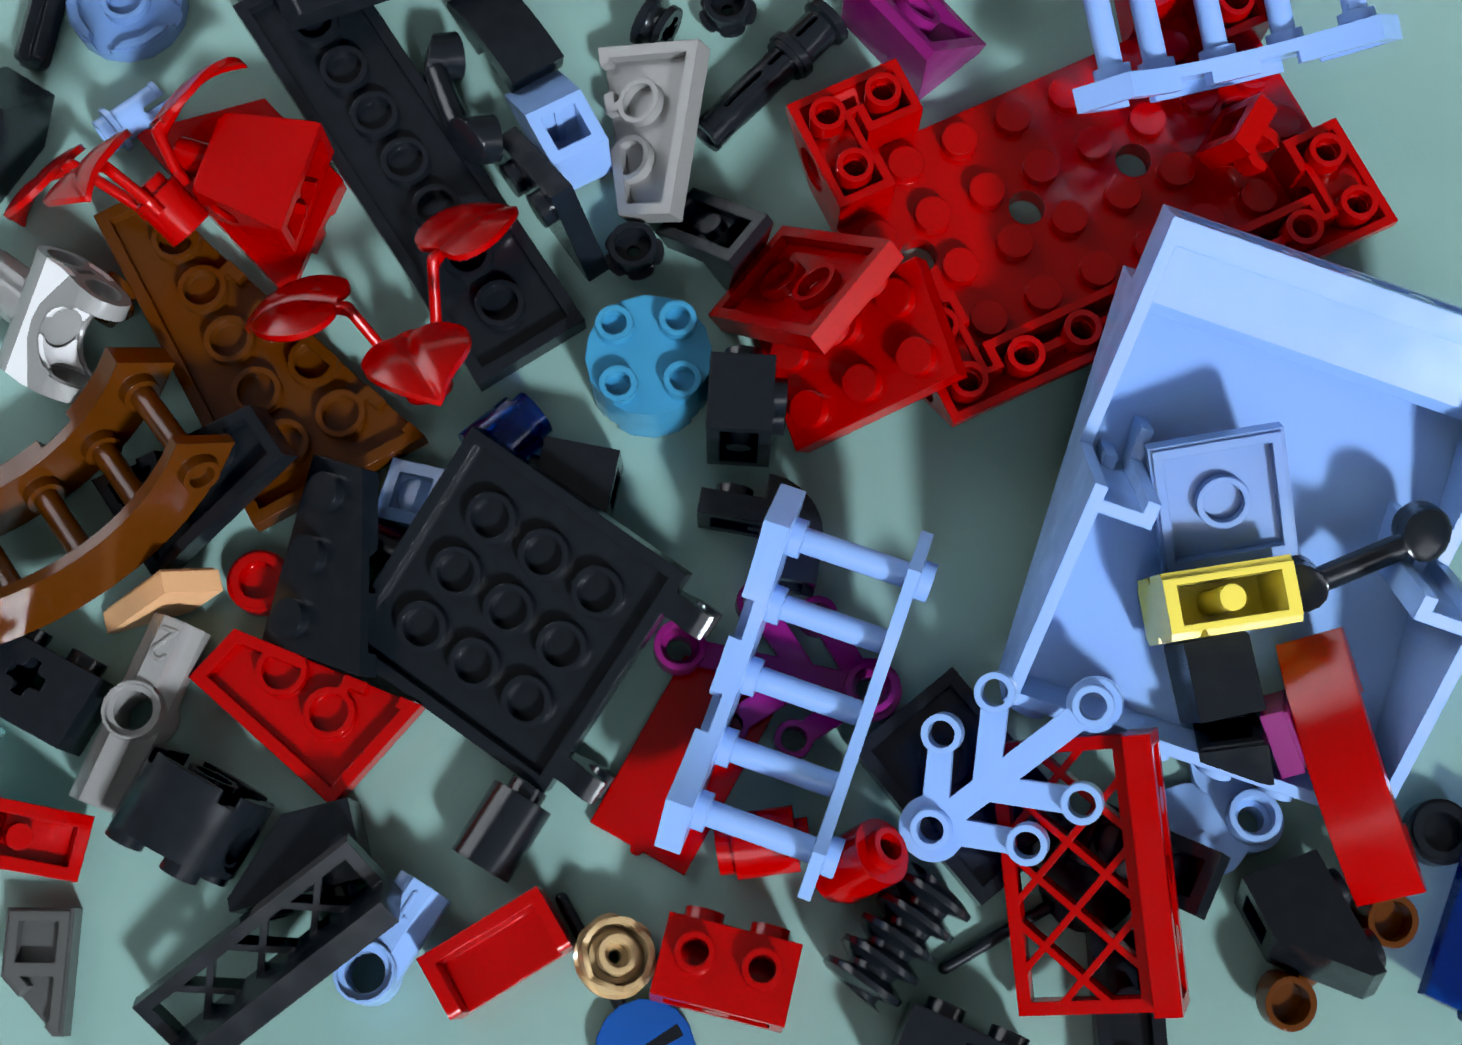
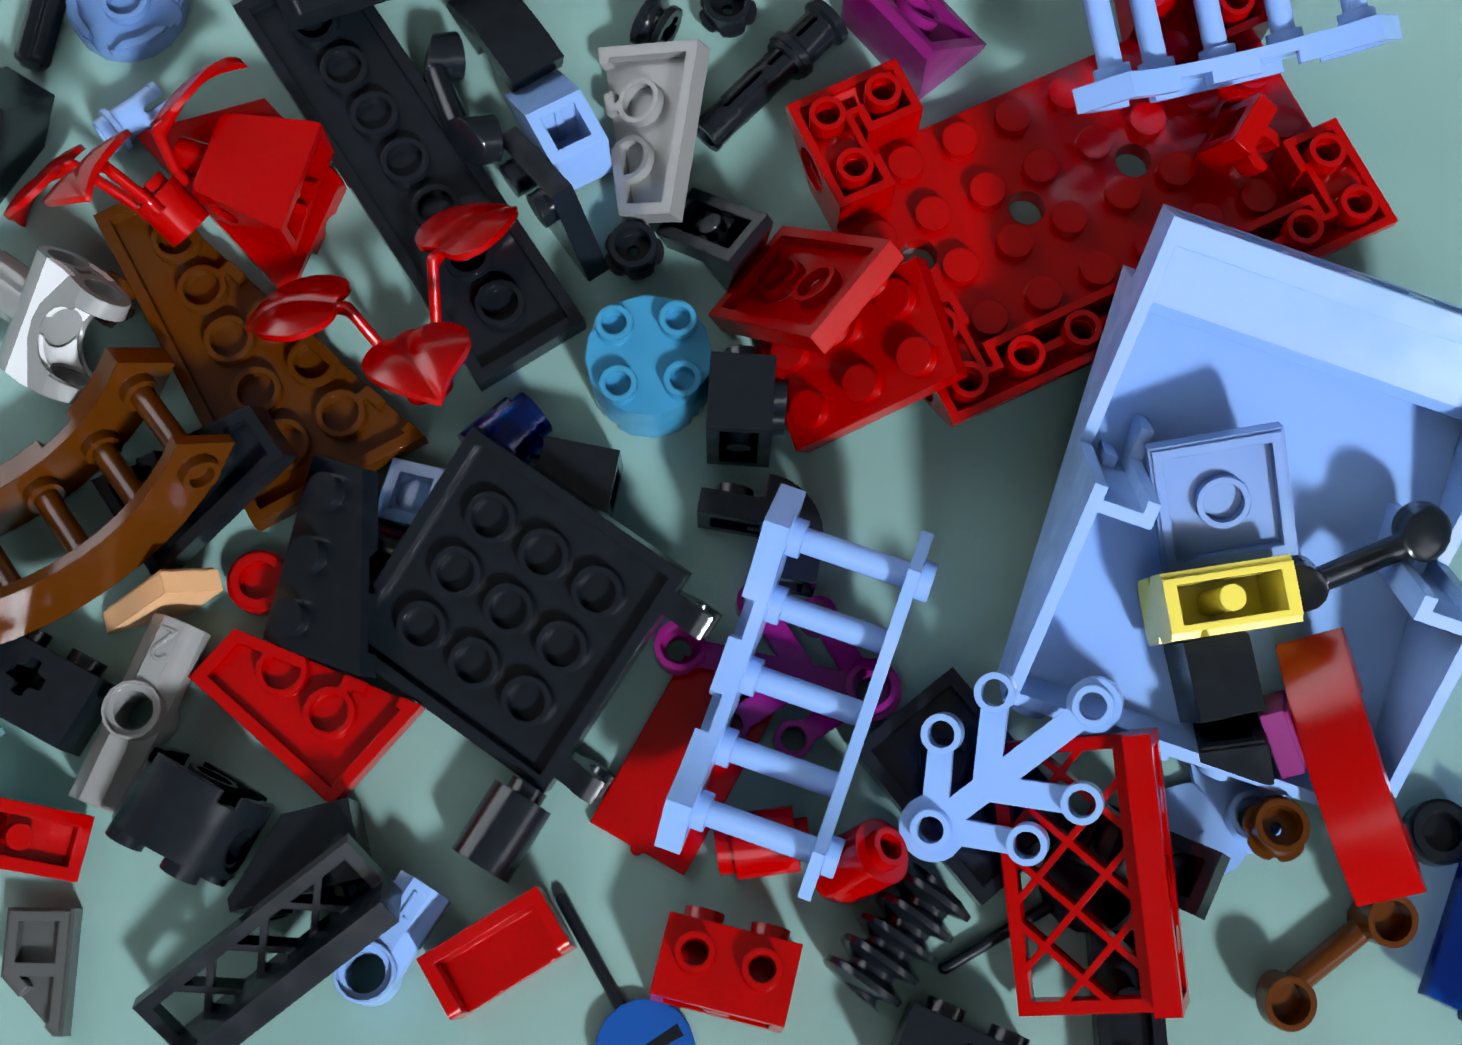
(635, 952): tan plate -> none
(1293, 825): none -> reddish brown plate
(1307, 927): black slope -> none

